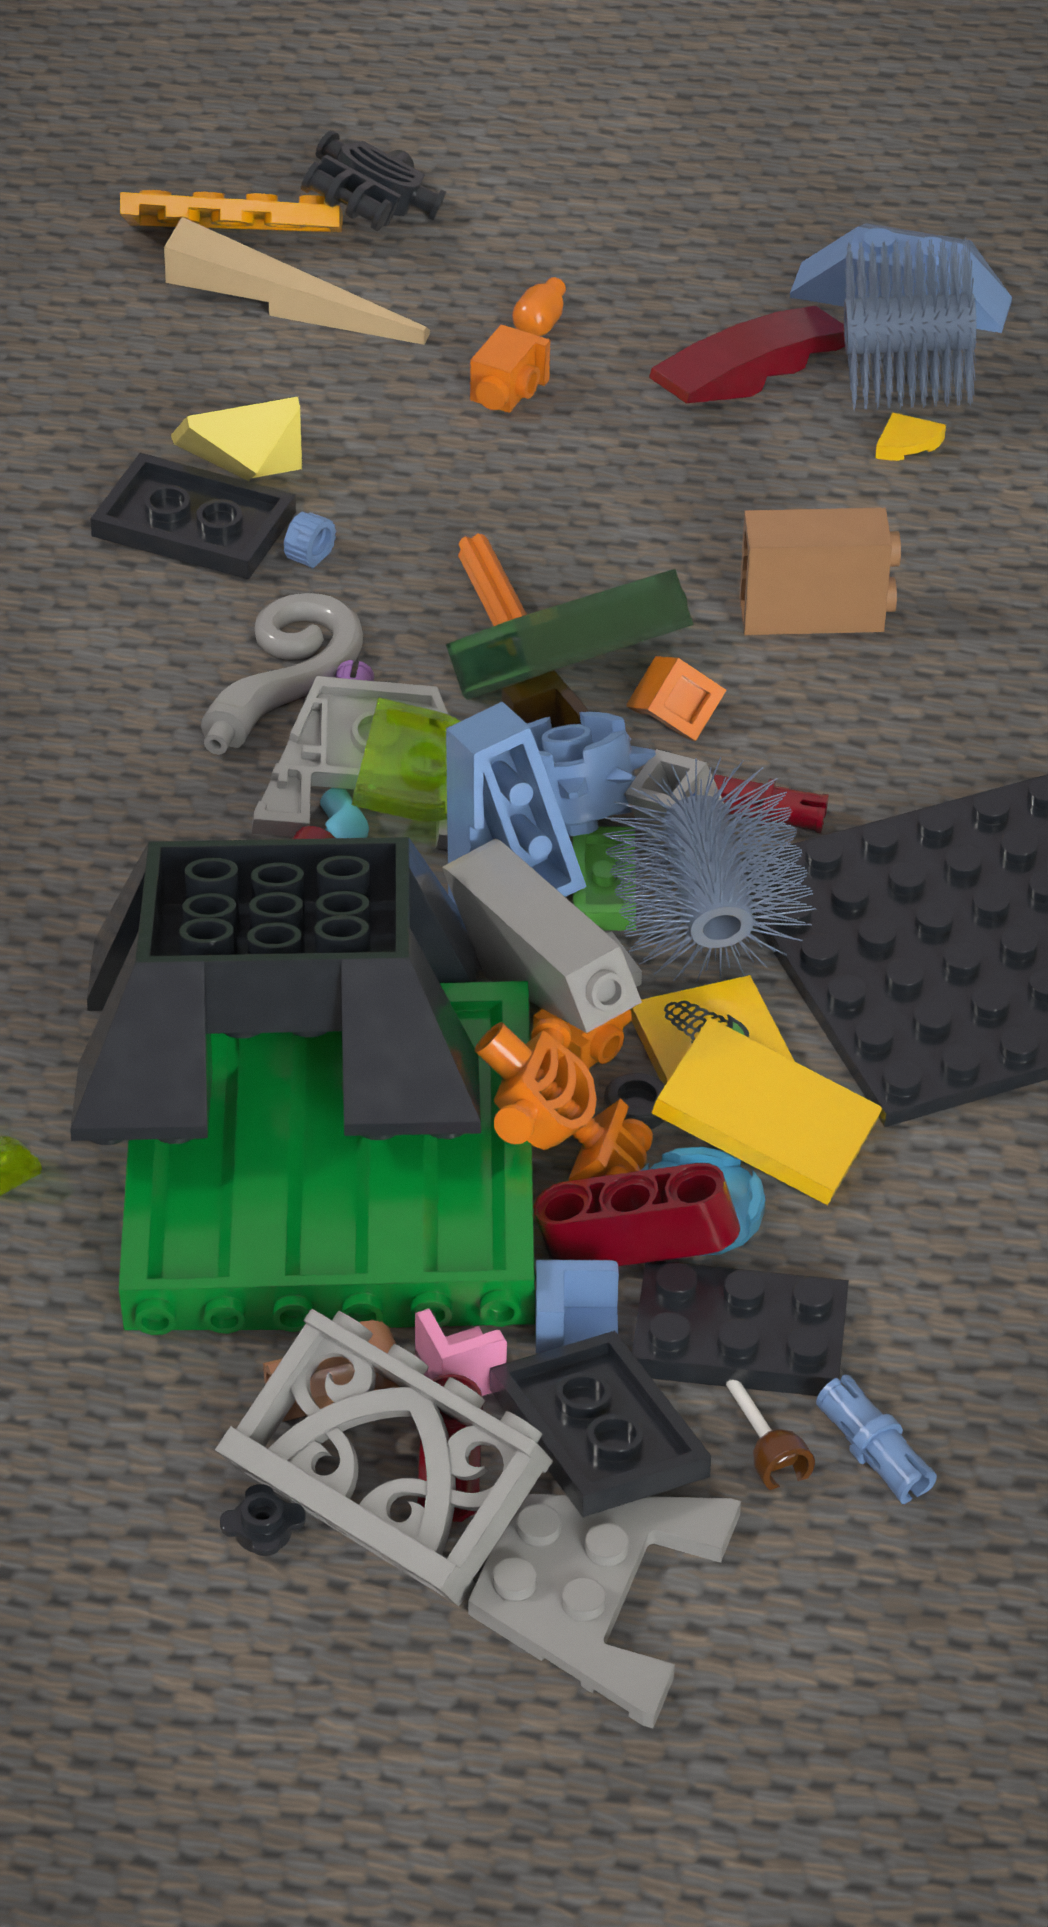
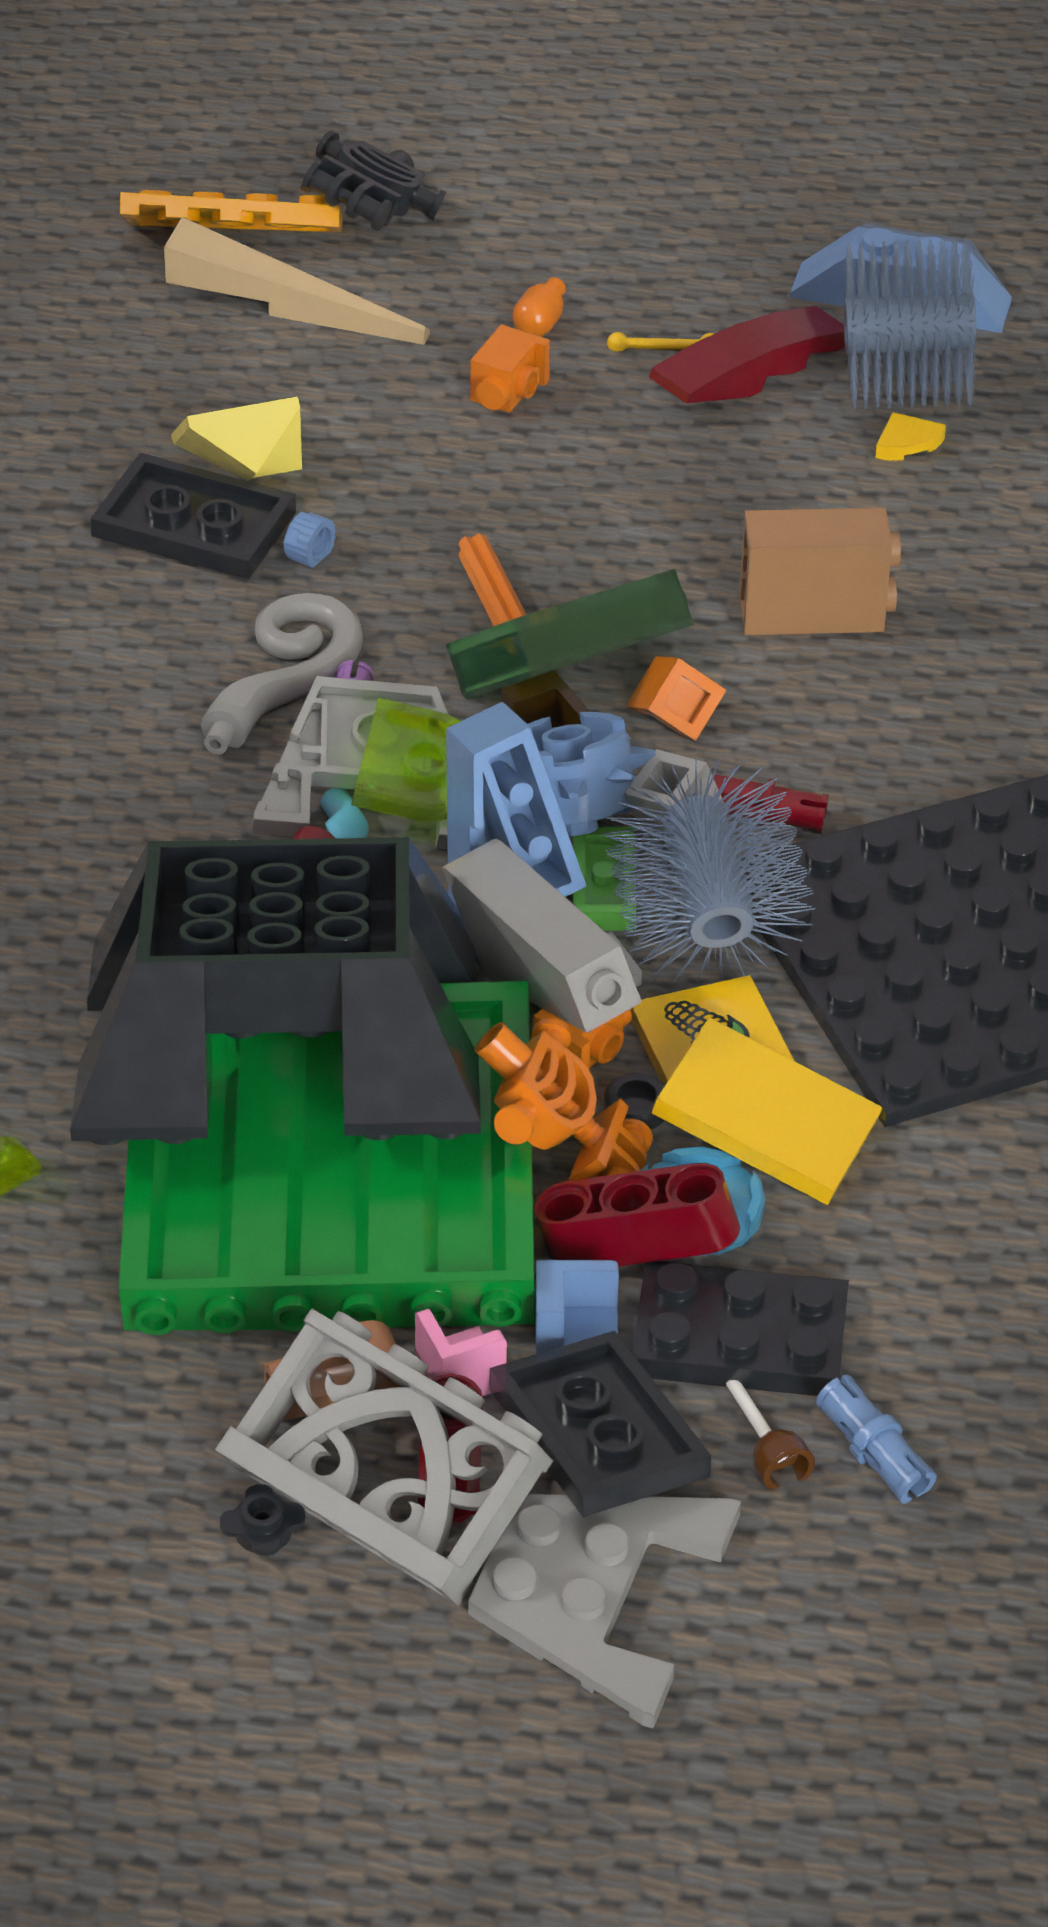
(618, 342): none -> yellow hinge

